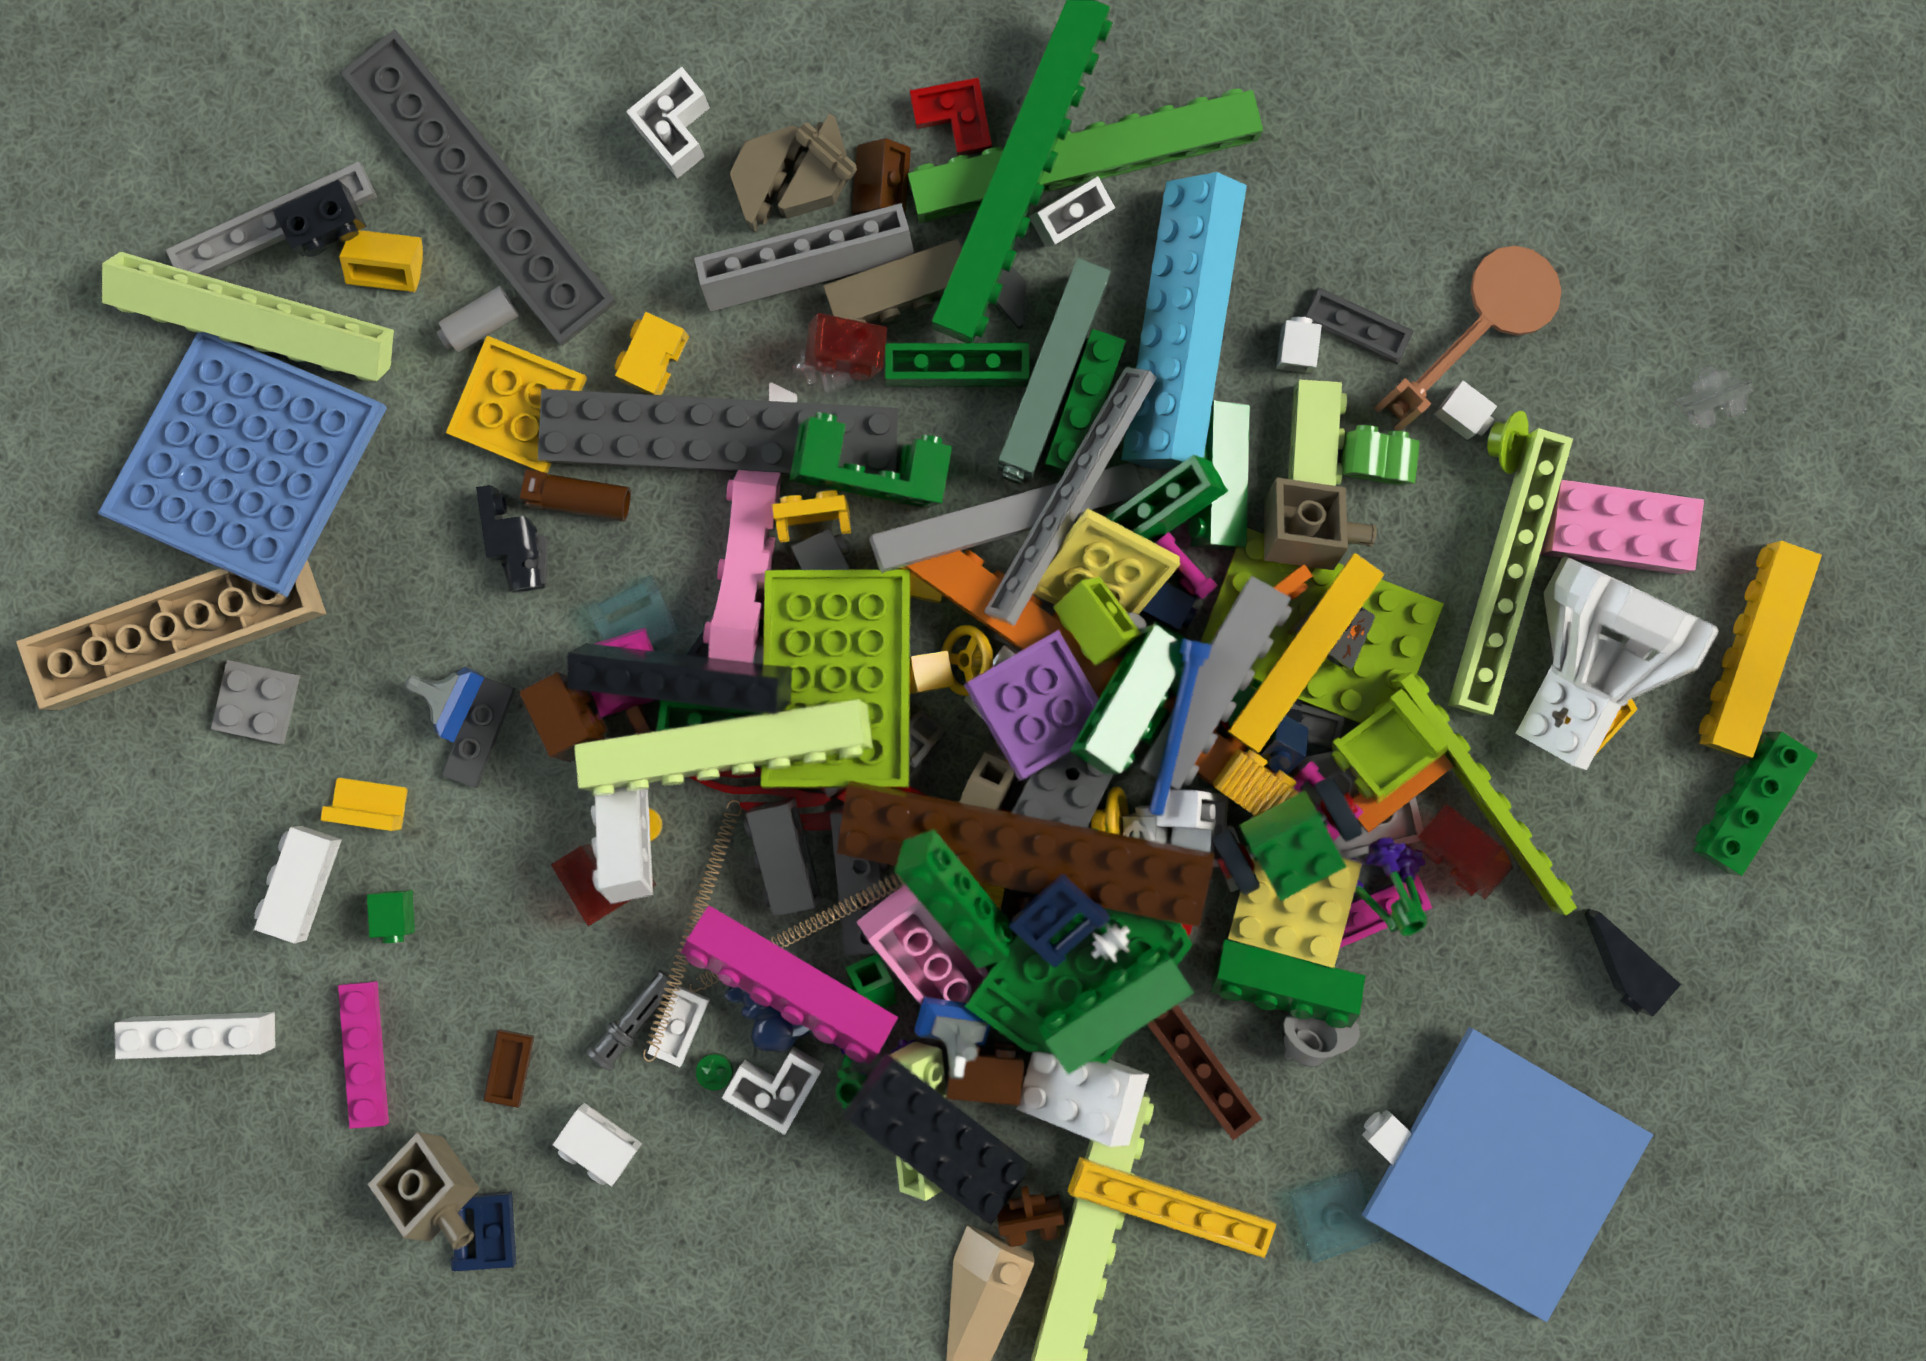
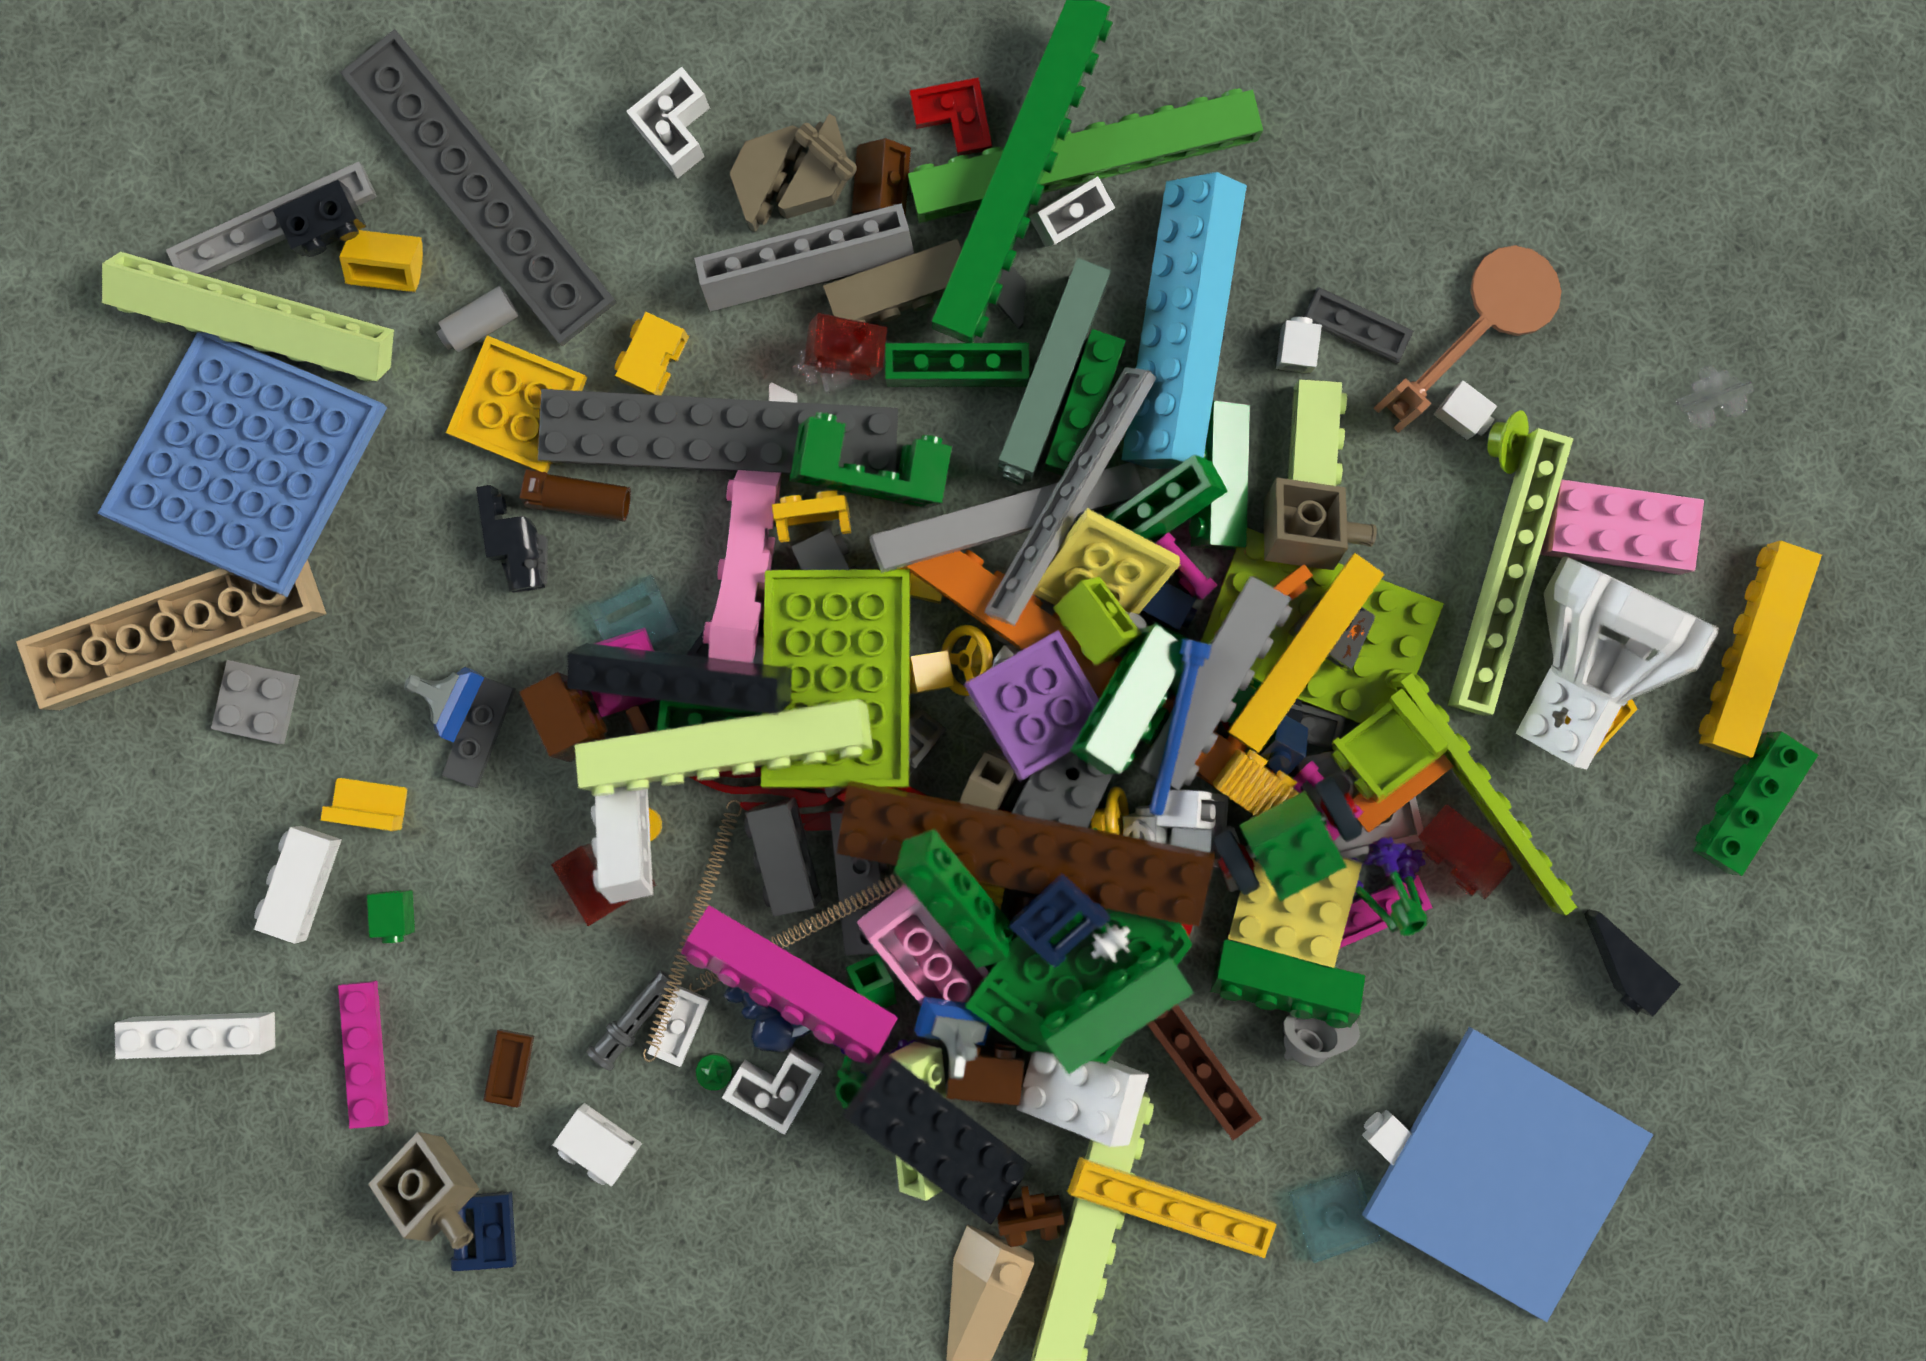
(1380, 456): bright green brick -> none

